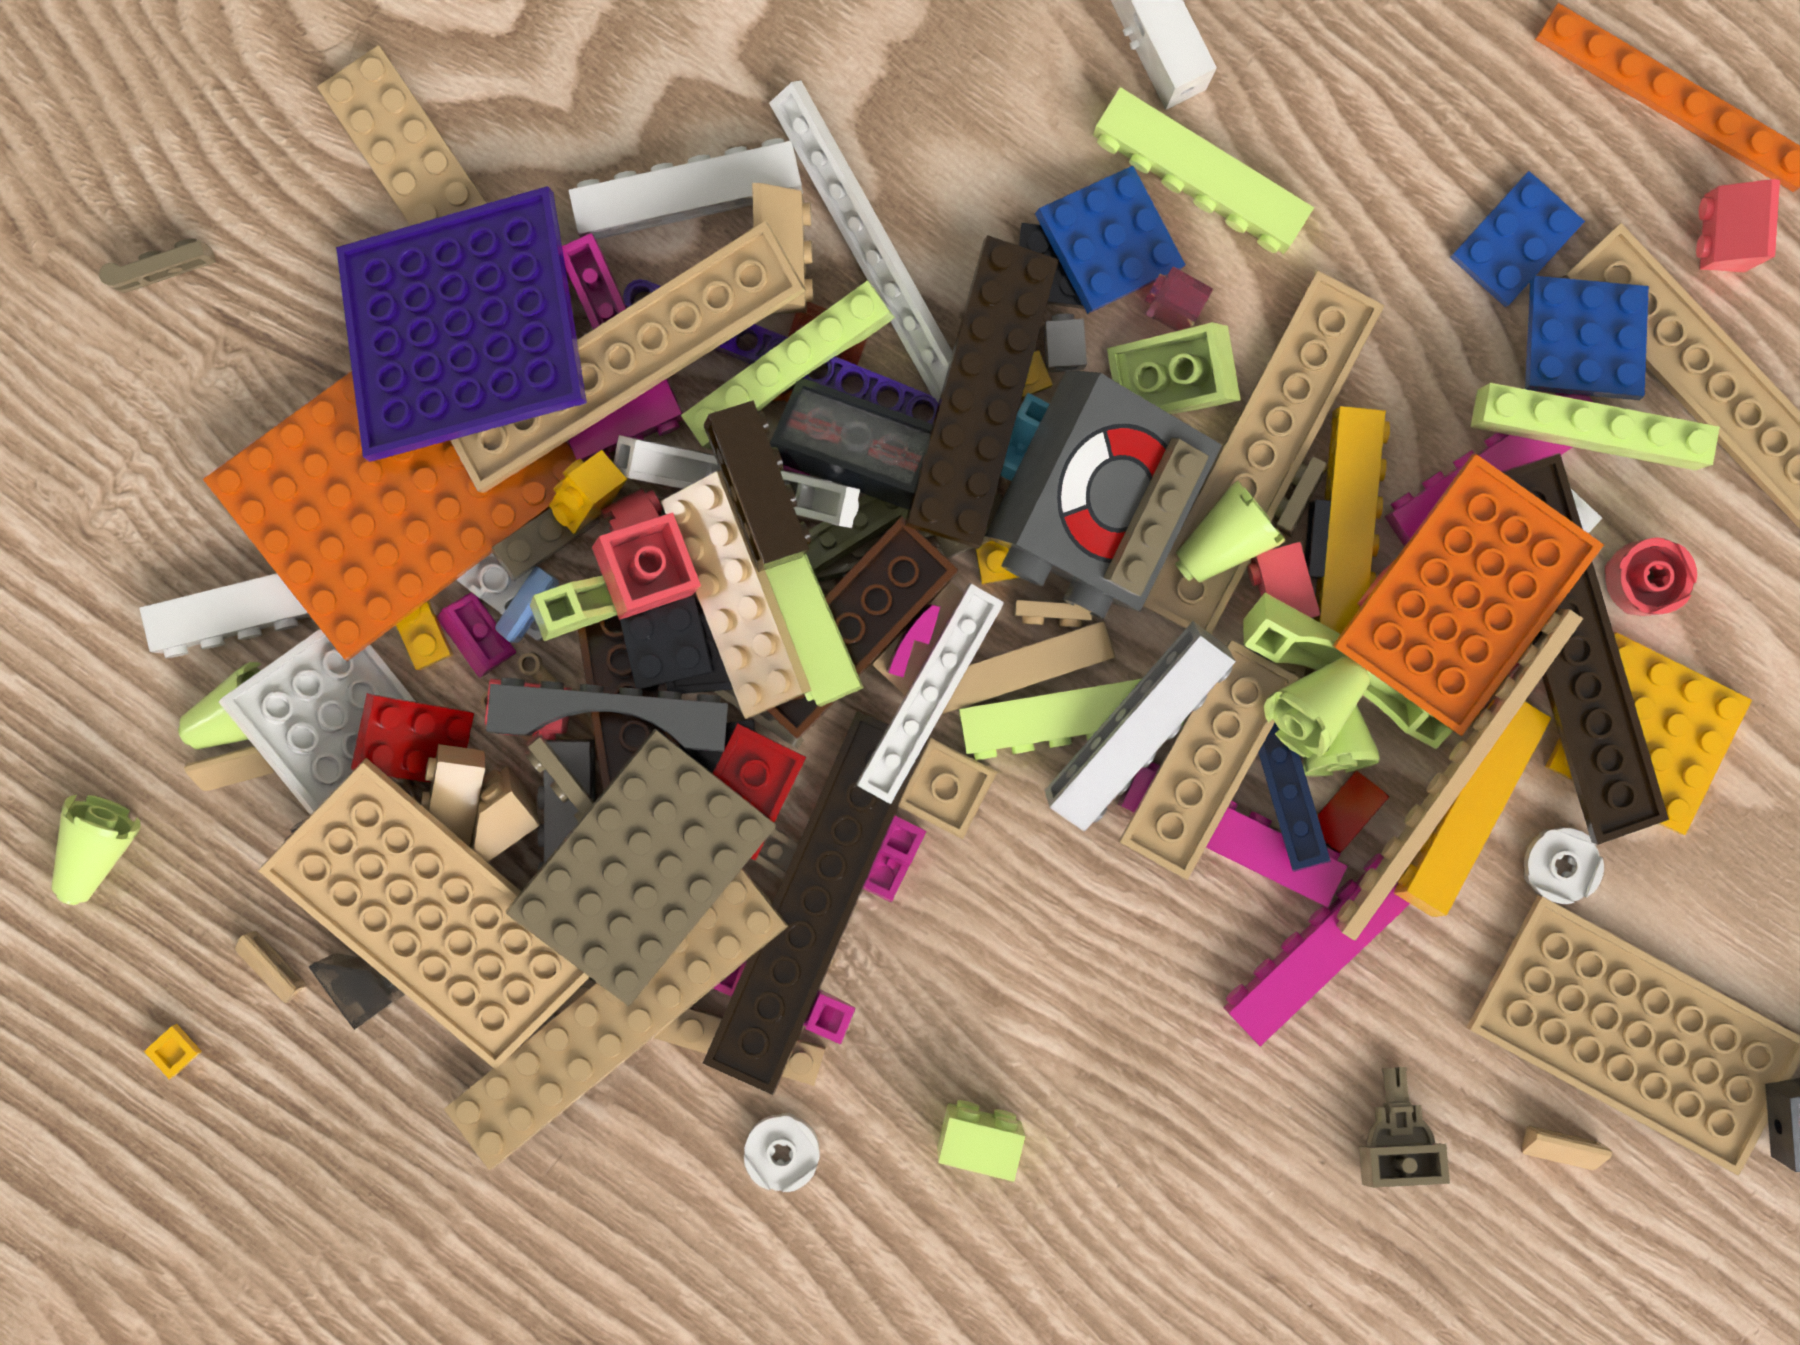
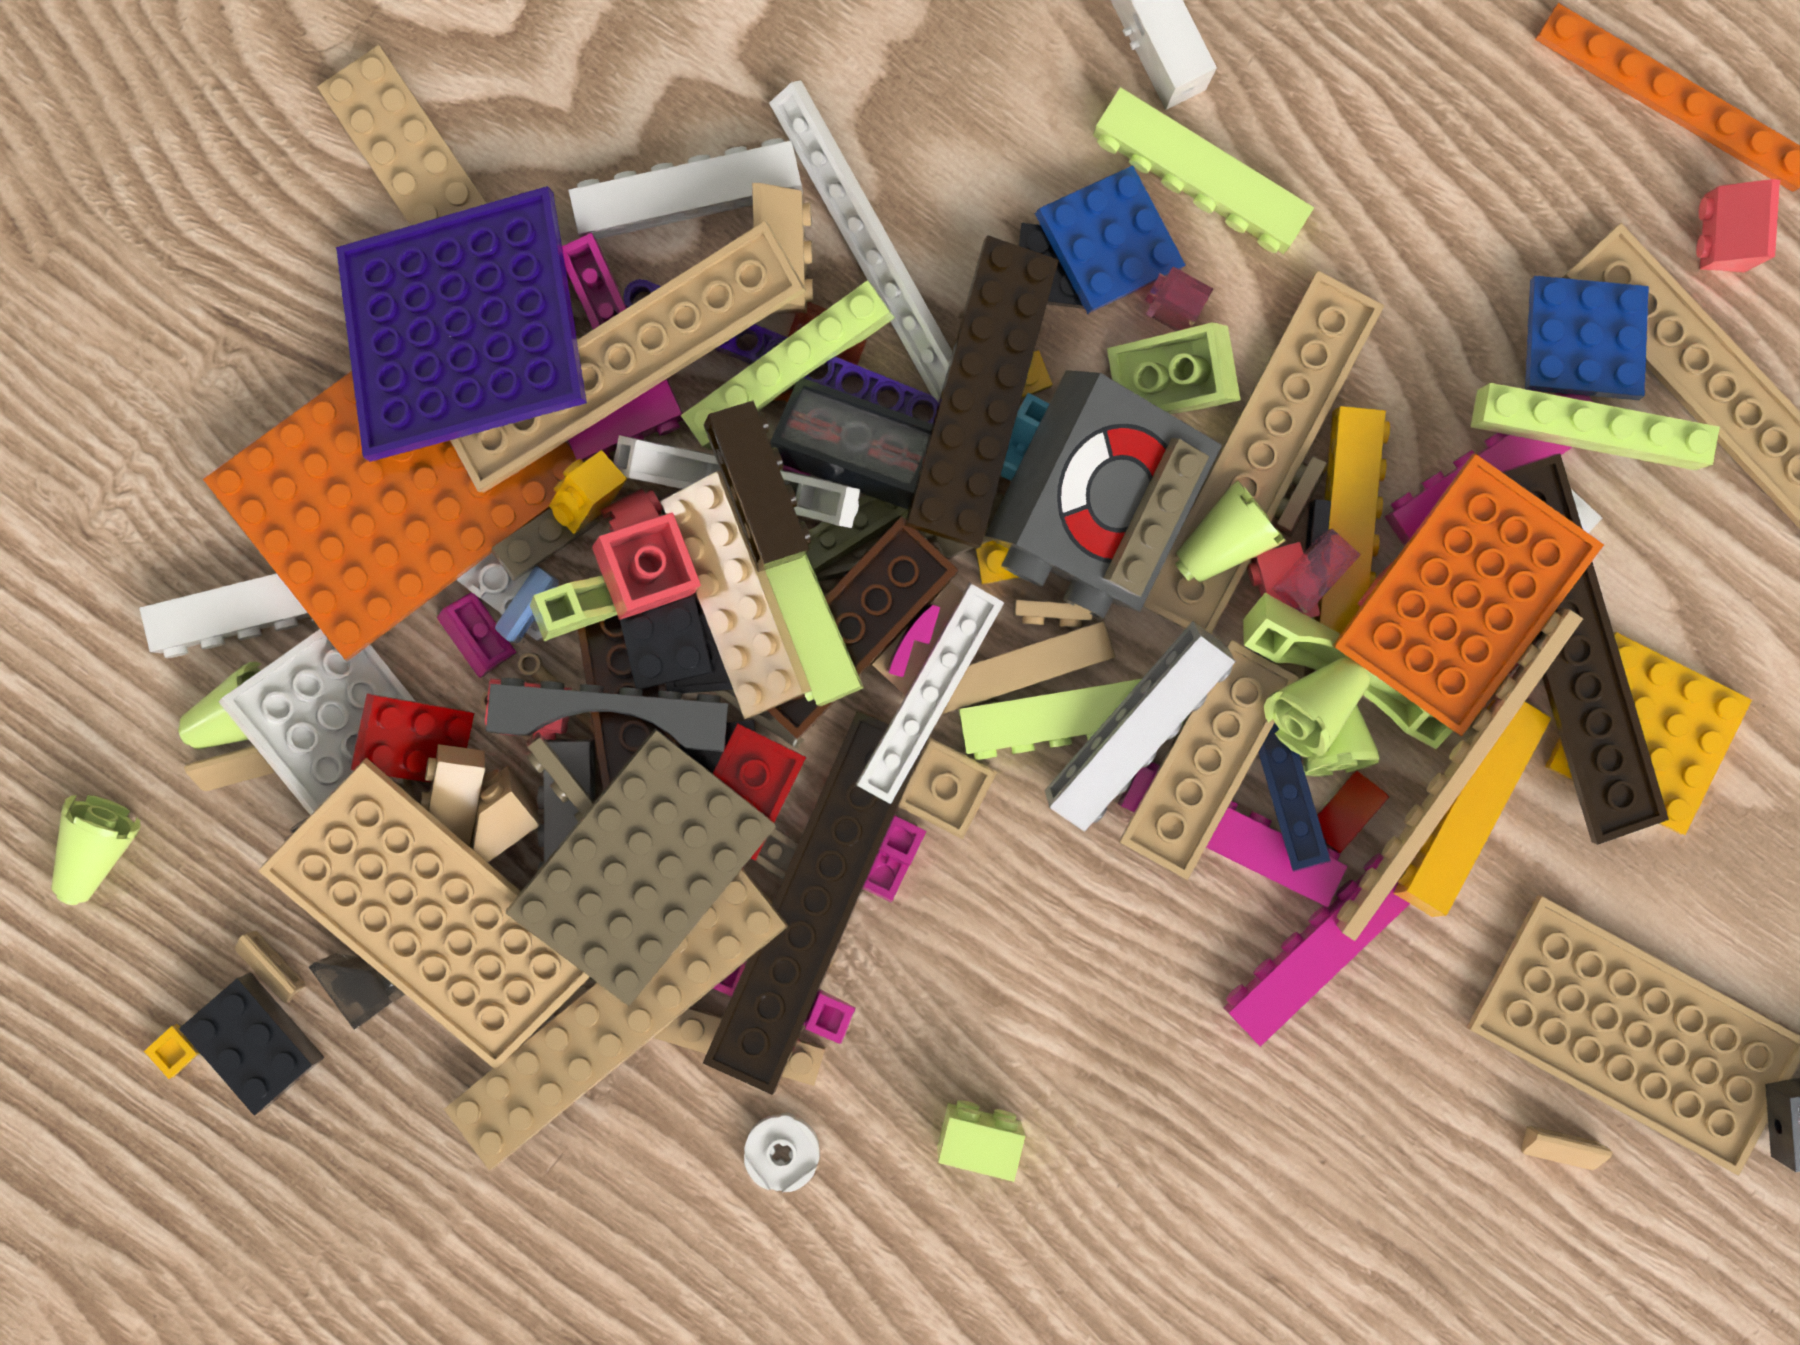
(157, 266): dark tan plate -> none
(251, 1043): none -> black brick
(424, 637): yellow plate -> none
(1064, 343): light grey brick -> none
(1316, 571): none -> clear pink brick
(1401, 1143): dark tan brick -> none
(1517, 239): blue plate -> none
(1541, 869): white plate -> none
(1666, 592): coral brick -> none

